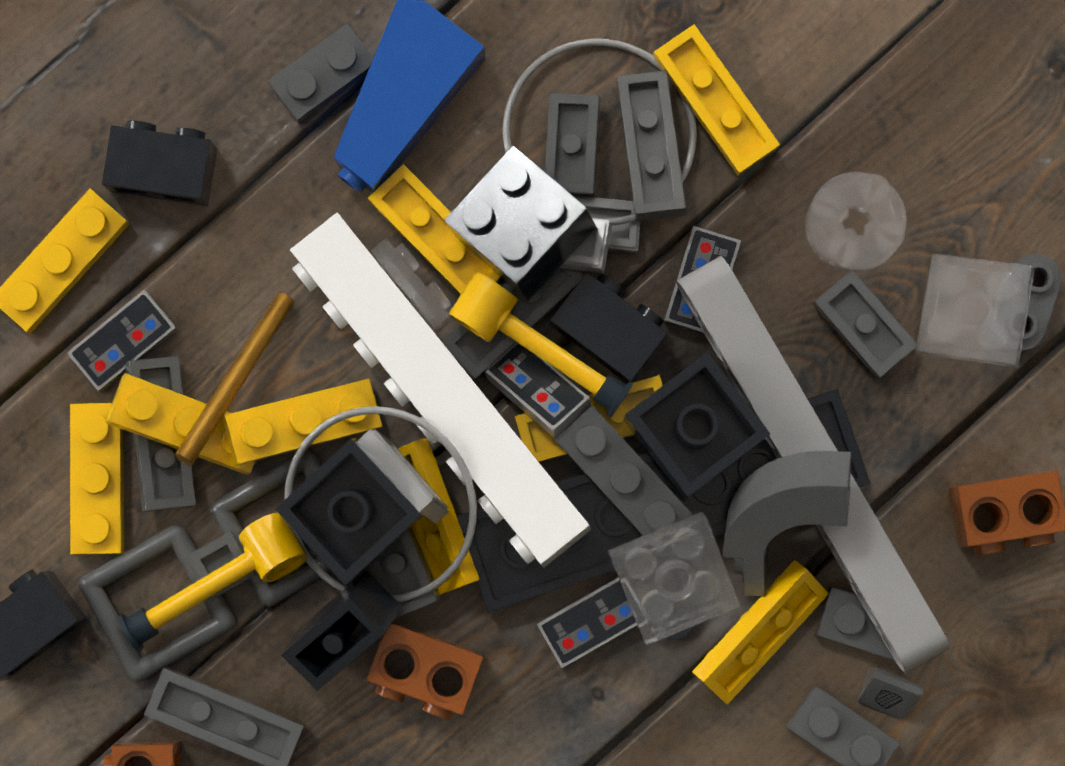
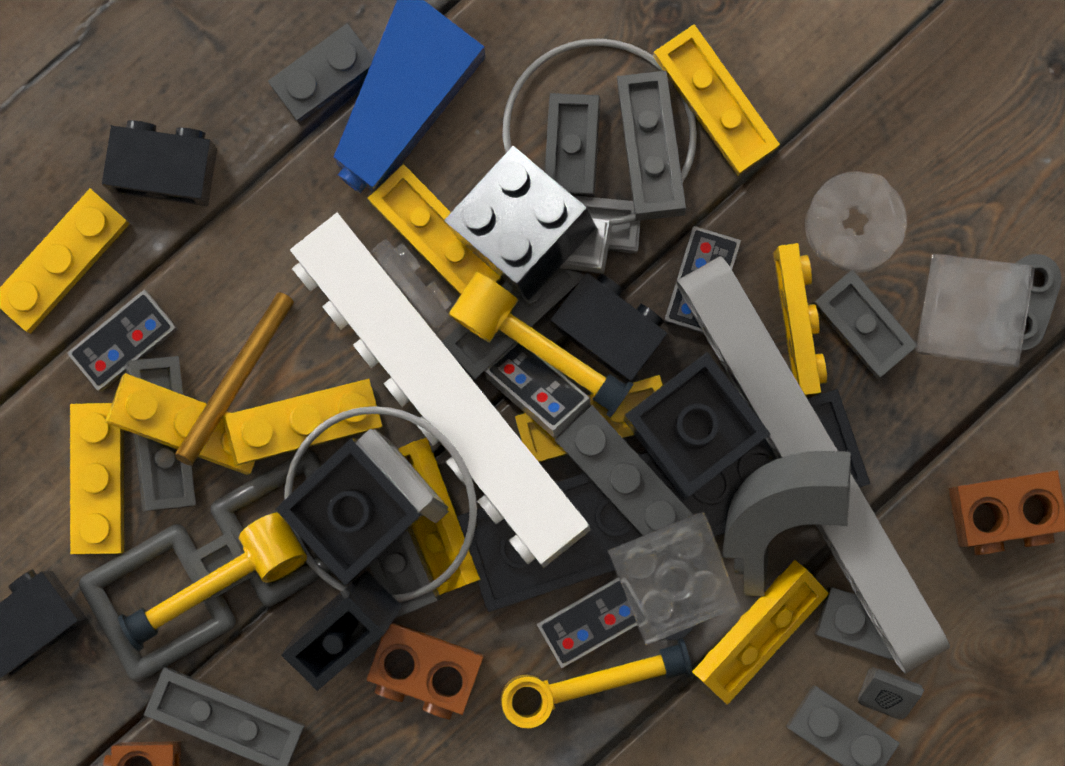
(671, 662): none -> yellow piece
(799, 318): none -> yellow plate

